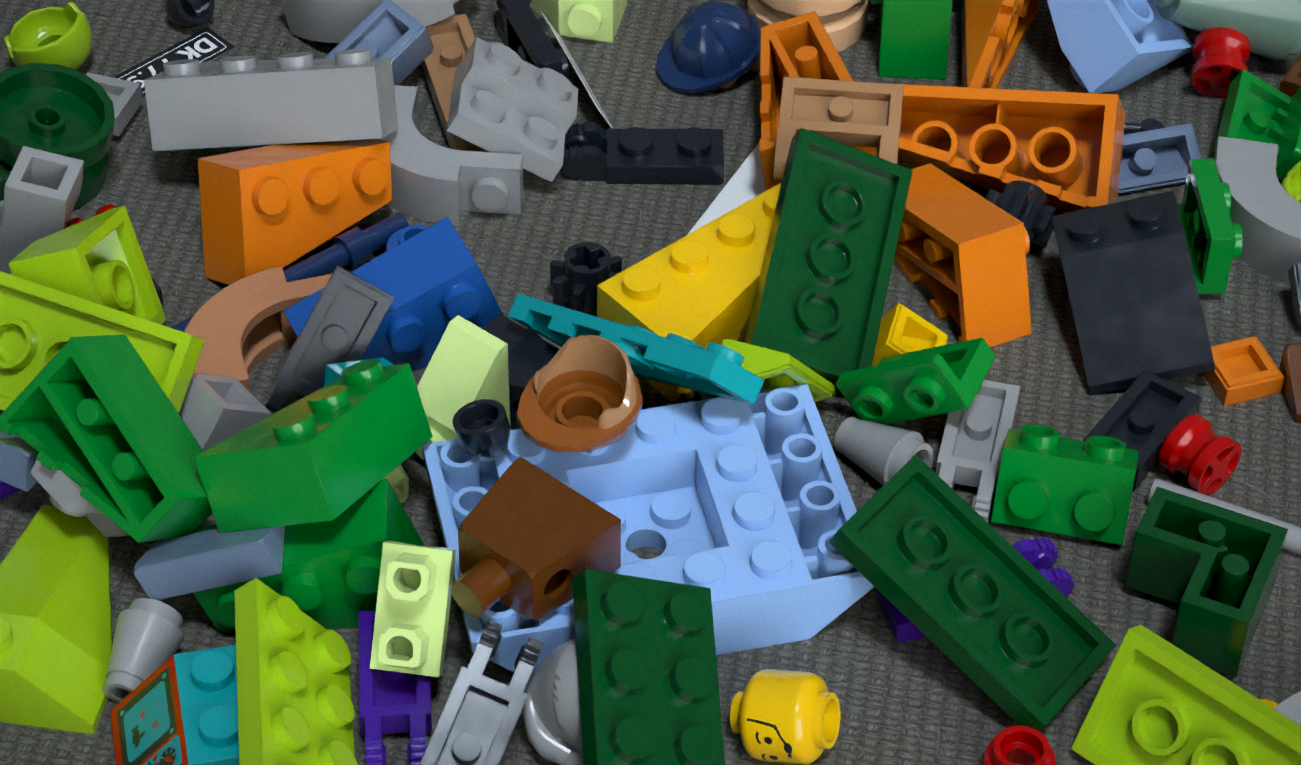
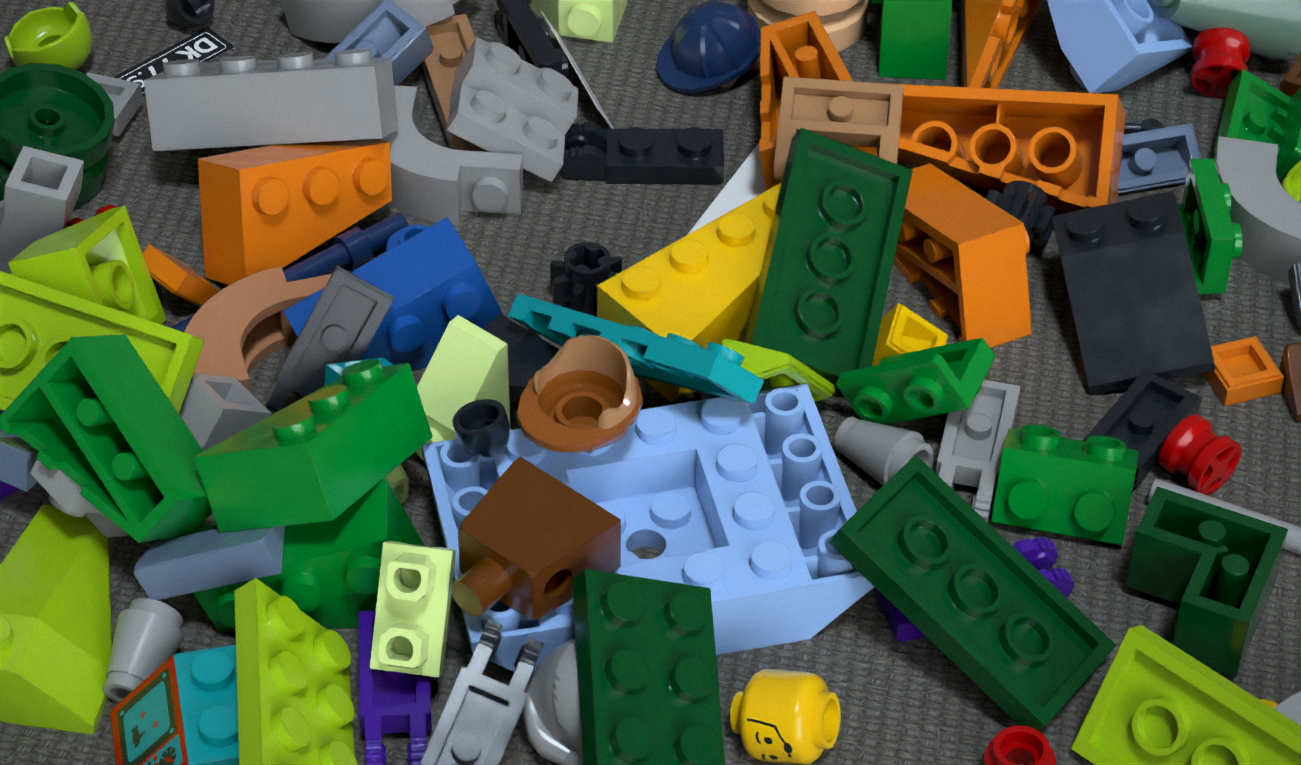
(178, 277): none -> orange tile

